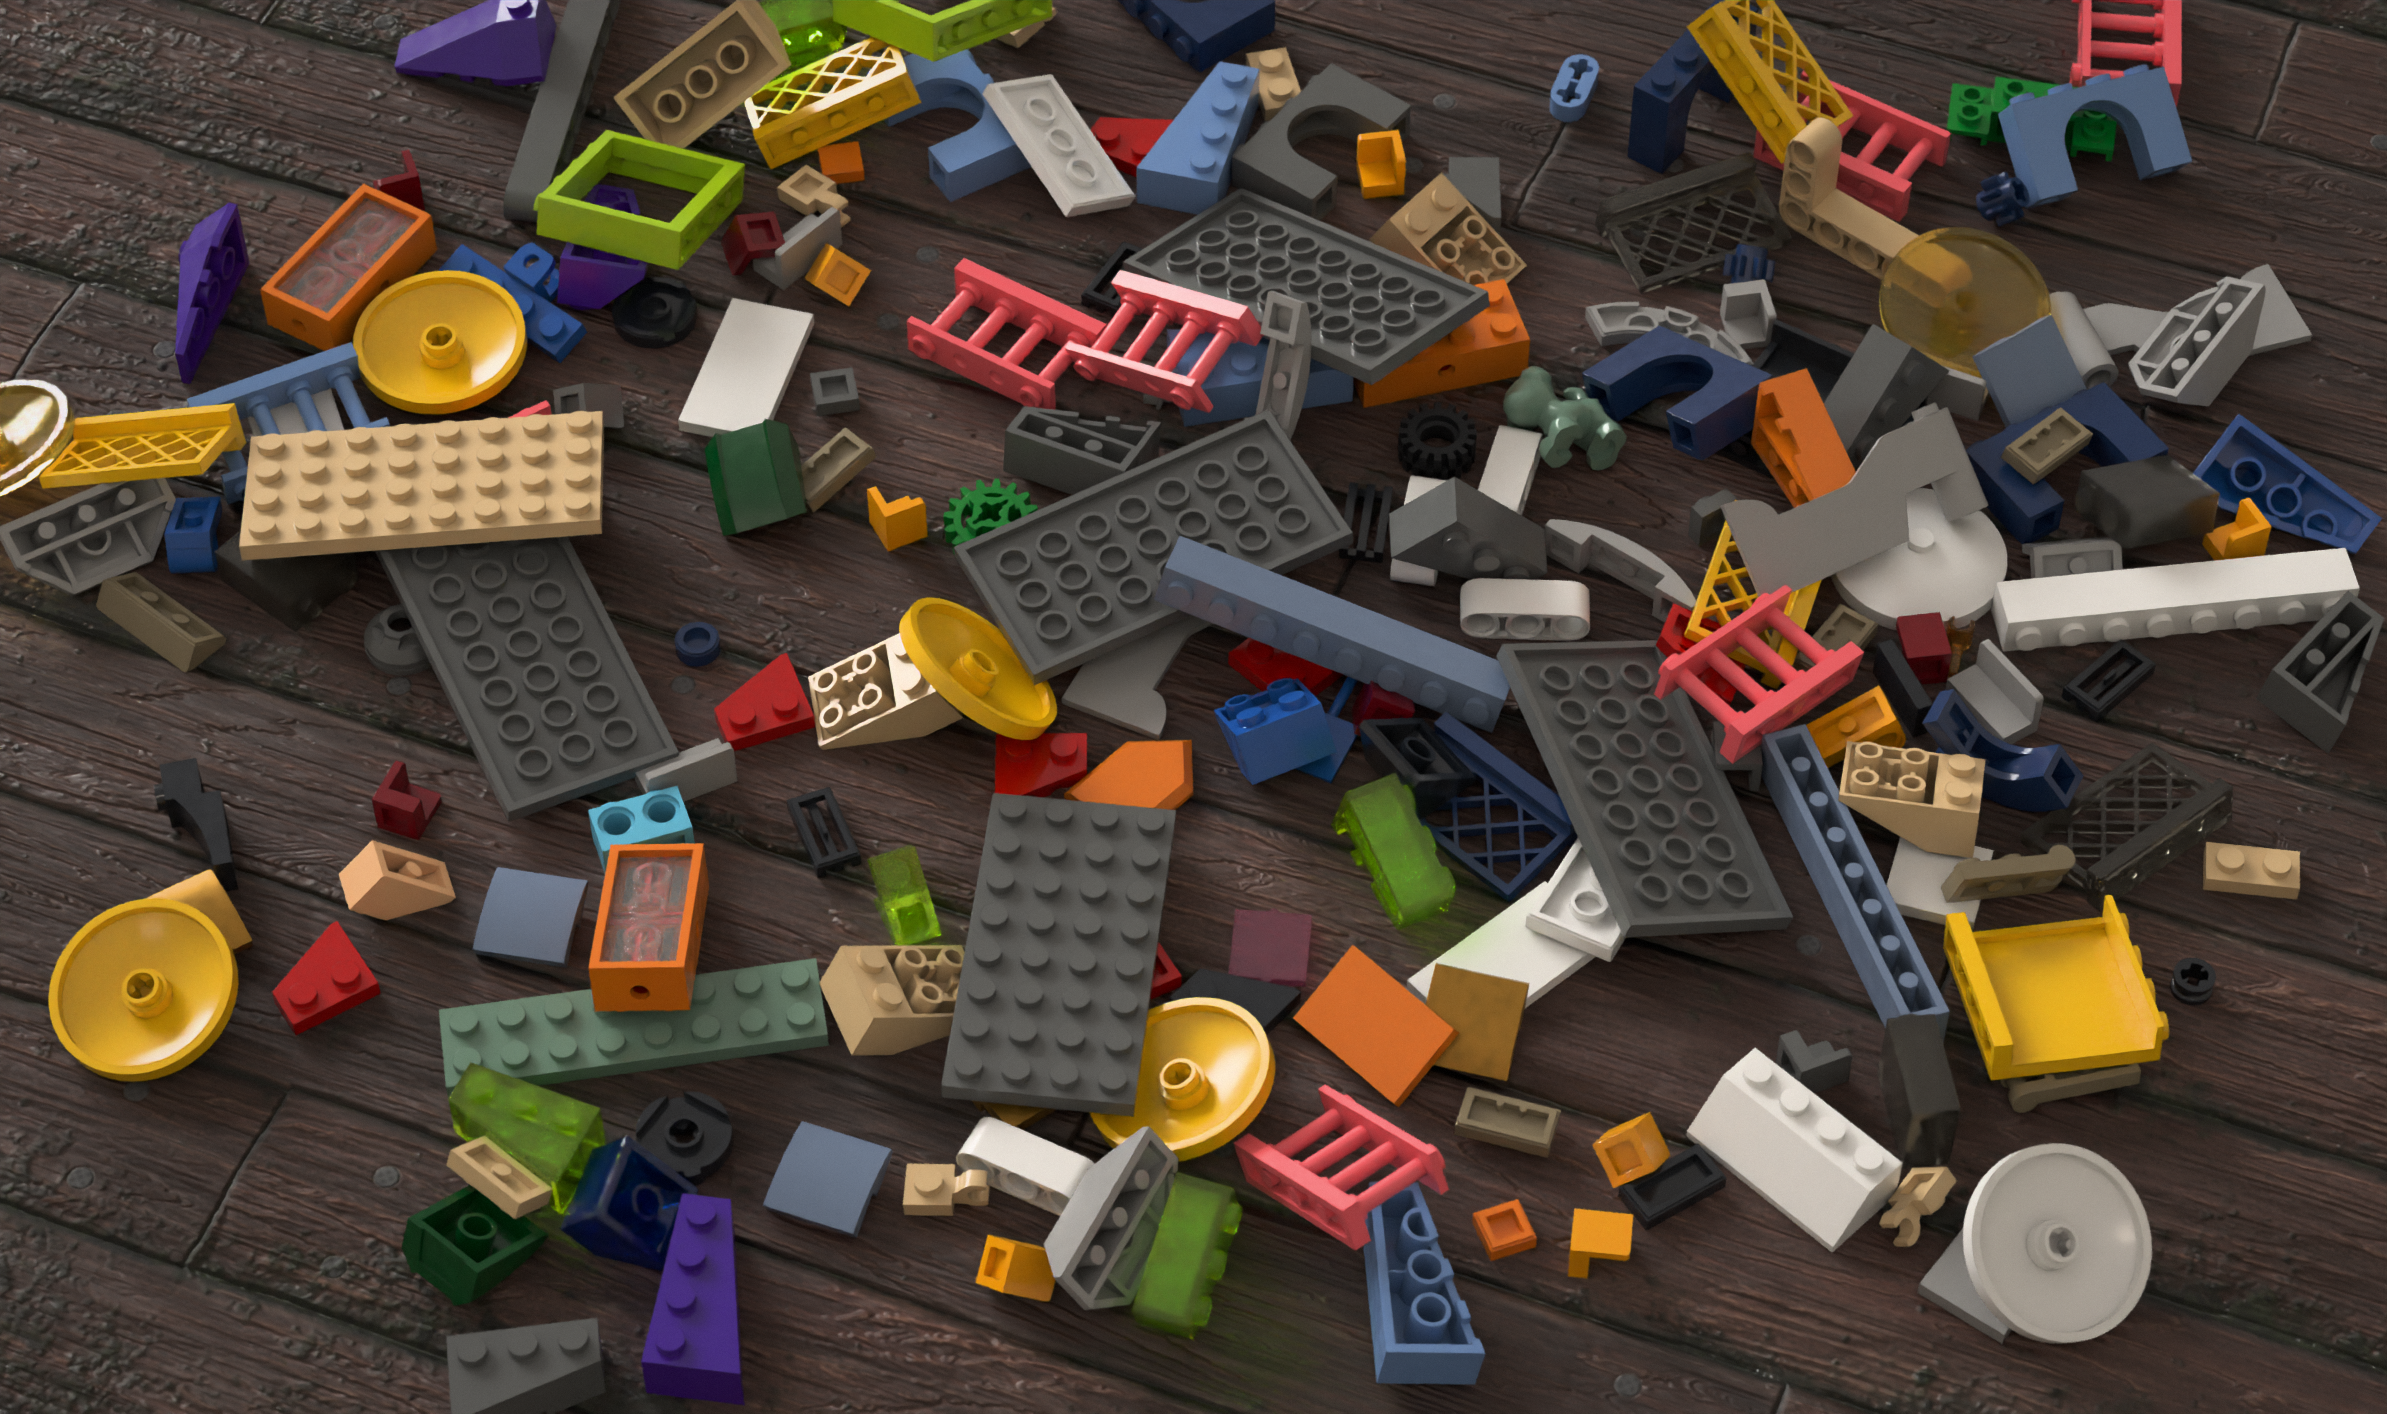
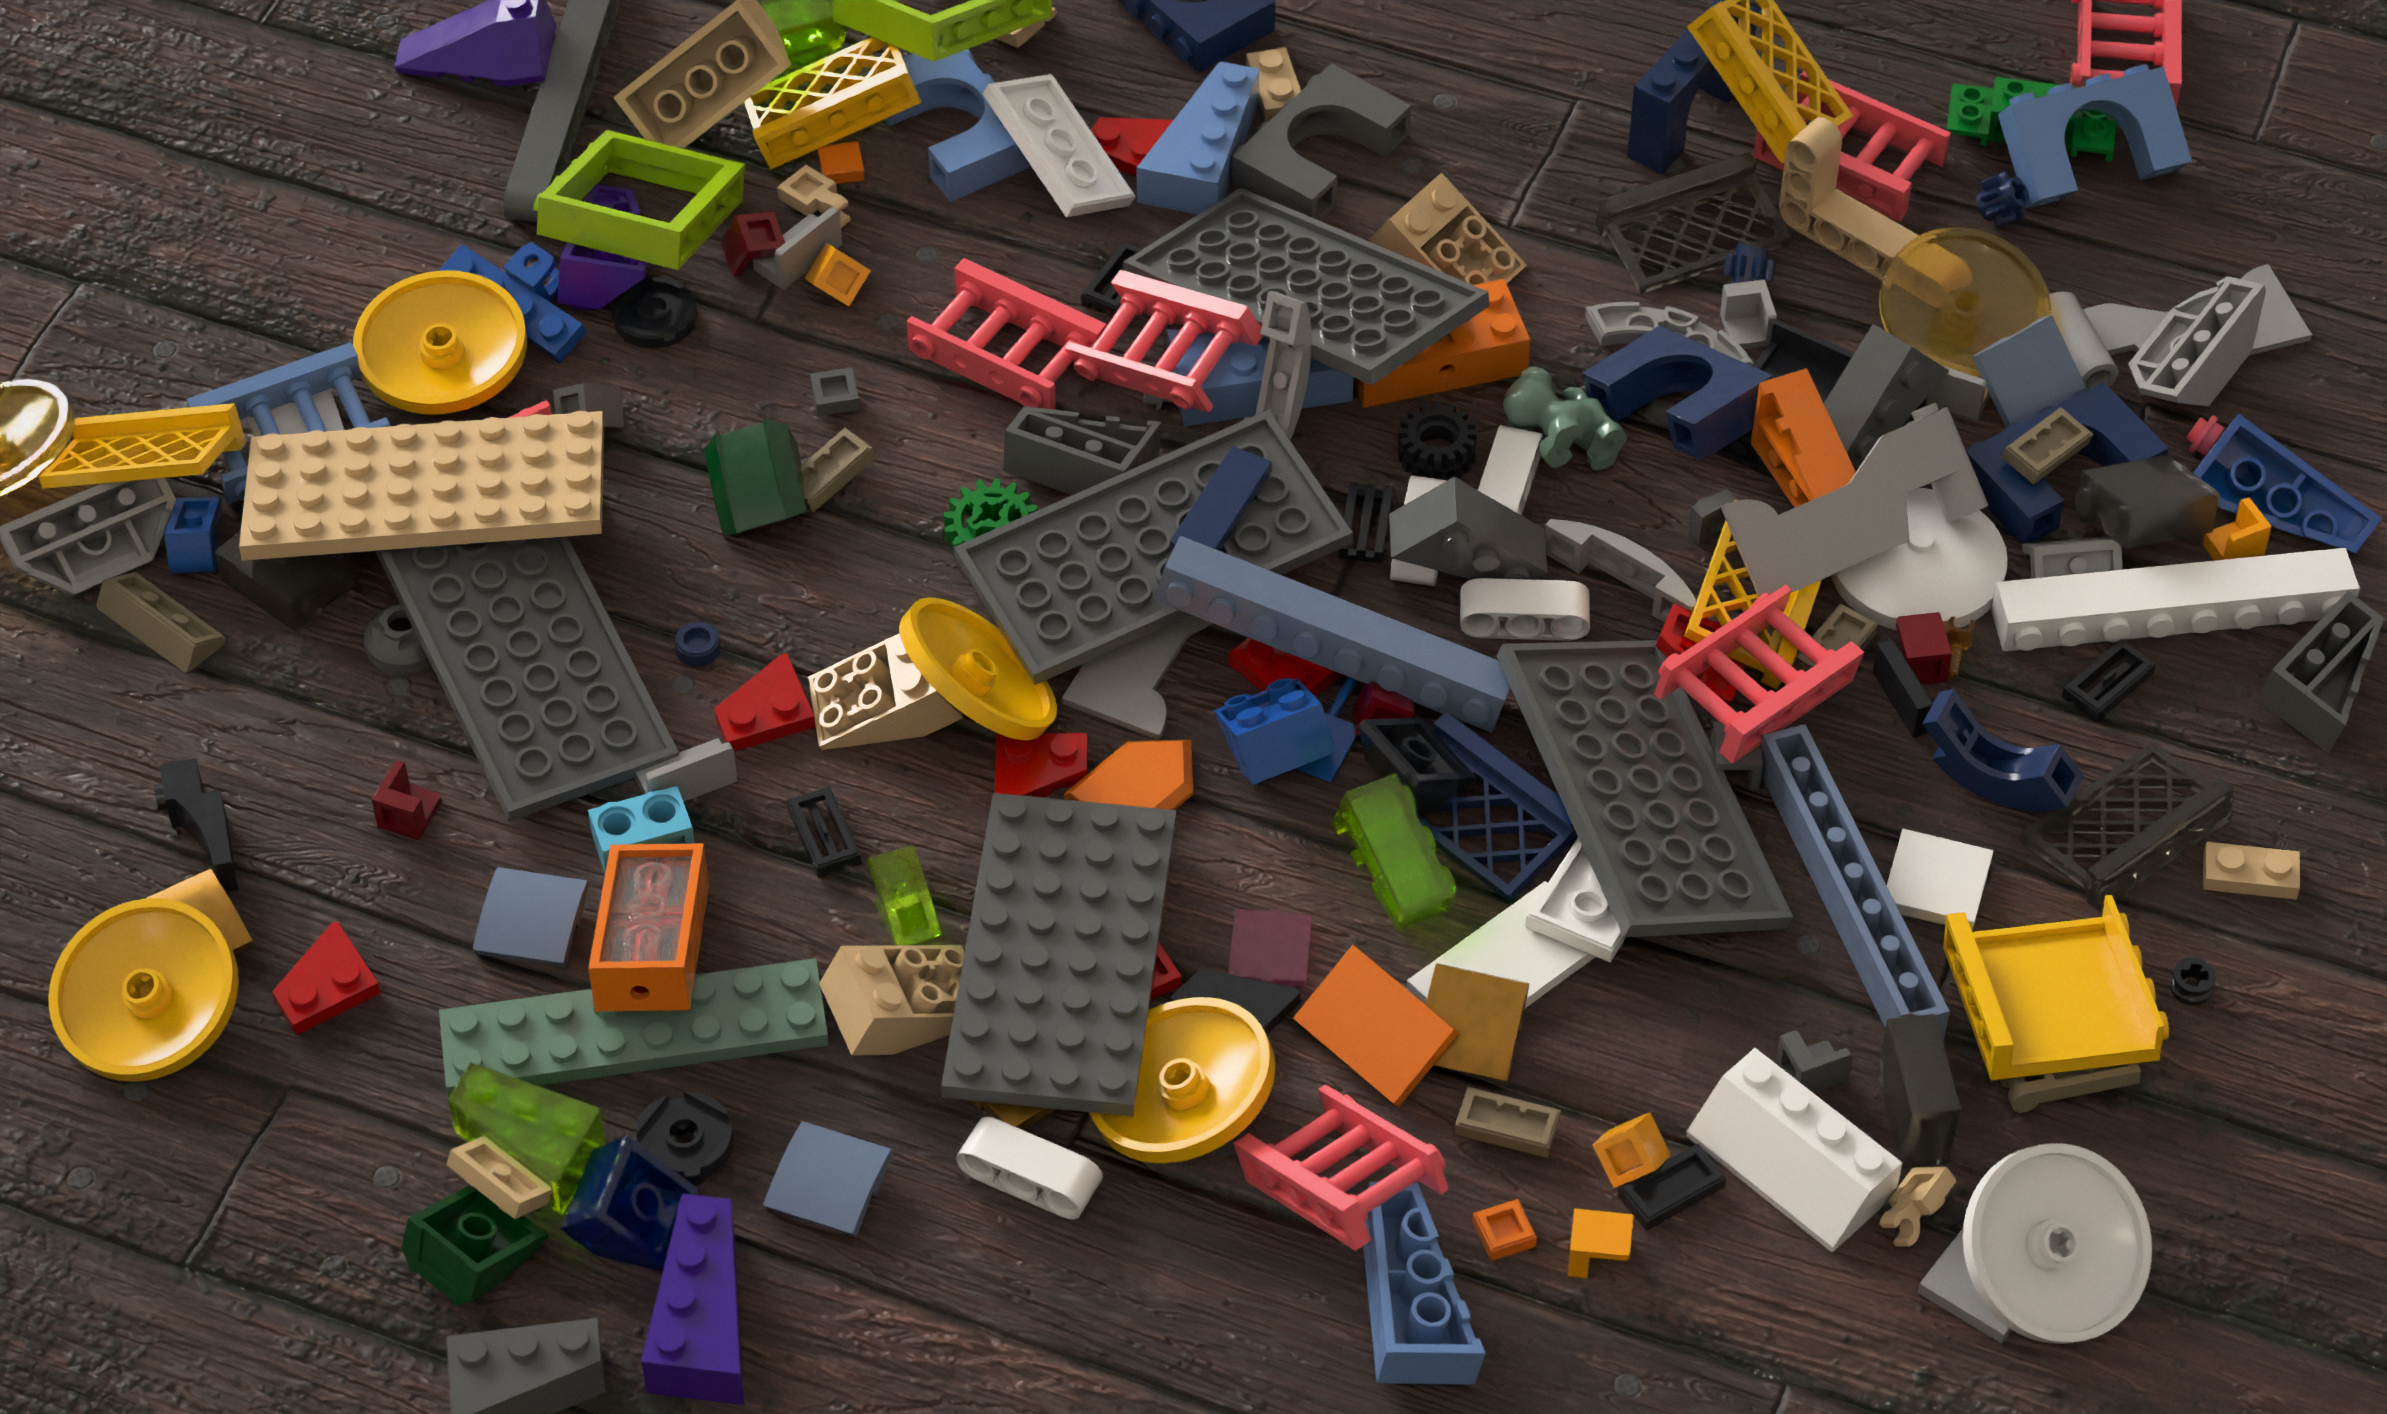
(208, 278): dark purple wedge -> none
(346, 265): brick -> none
(394, 882): light nougat slope -> none
(404, 186): dark red panel -> none
(746, 368): white tile -> none
(897, 521): light orange panel -> none
(936, 1188): tan plate -> none
(1016, 1269): light orange panel -> none
(1112, 1222): light grey wedge -> none
(1187, 1256): clear neon green wedge -> none
(1224, 499): none -> dark blue tile
(1381, 164): light orange panel -> none
(1480, 185): dark grey slope -> none
(1567, 86): medium blue beam -> none
(1859, 720): light orange plate -> none
(1916, 794): tan slope -> none
(1999, 695): light grey panel -> none
(2008, 875): dark tan plate -> none
(2204, 435): none -> coral plate

